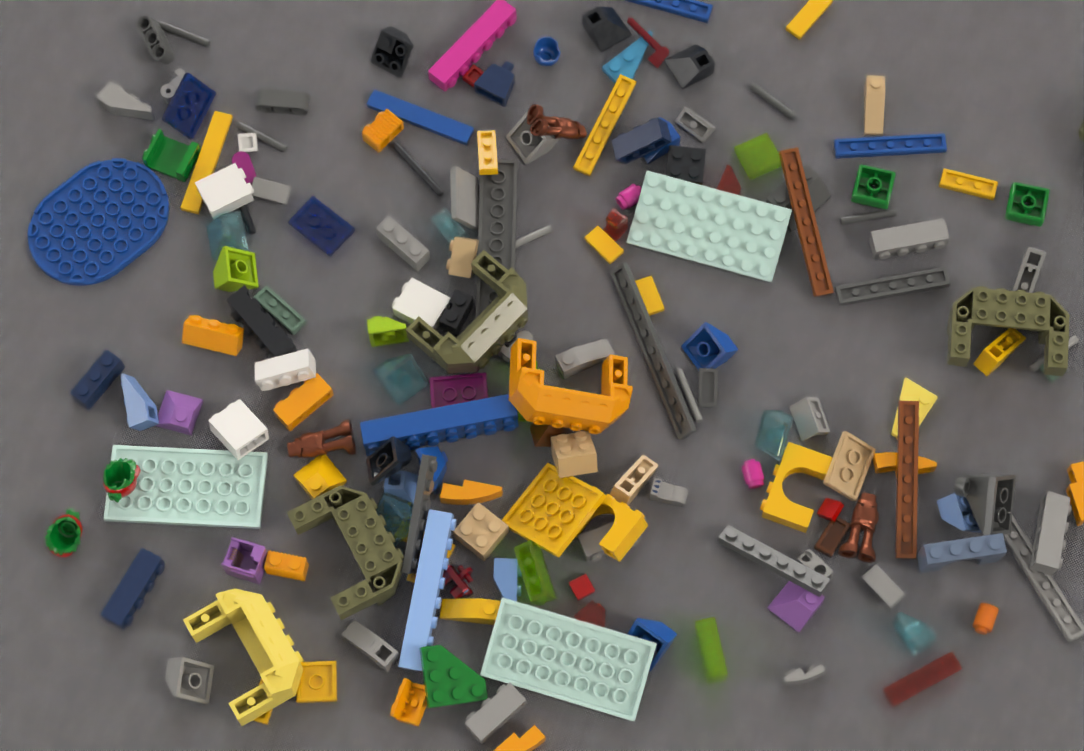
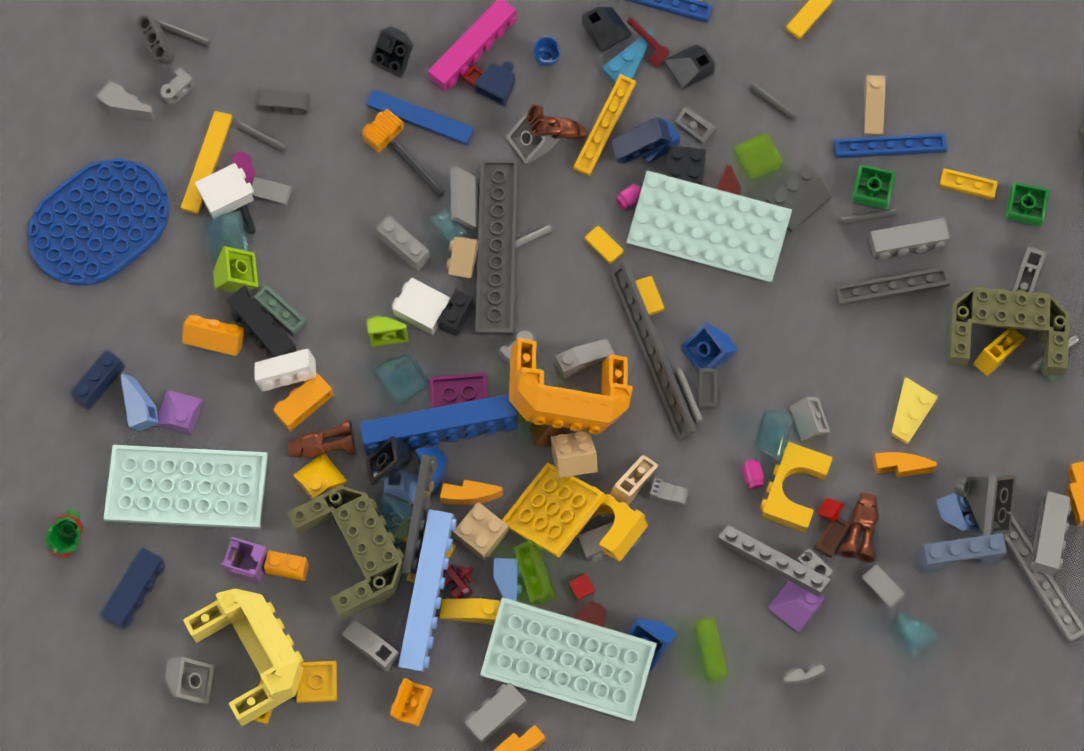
(120, 478): green hair -> none
(171, 156): green panel -> none
(189, 106): clear blue plate -> none
(238, 429): white brick -> none
(247, 142): white tile -> none
(321, 226): clear blue plate -> none
(449, 679): green plate -> none
(487, 152): yellow tile -> none
(488, 331): olive wedge -> none
(616, 224): clear red leg -> none
(806, 222): dark orange plate -> none
(849, 466): tan tile -> none
(907, 479): dark orange plate -> none
(922, 679): clear red plate -> none
(985, 618): orange brick -> none

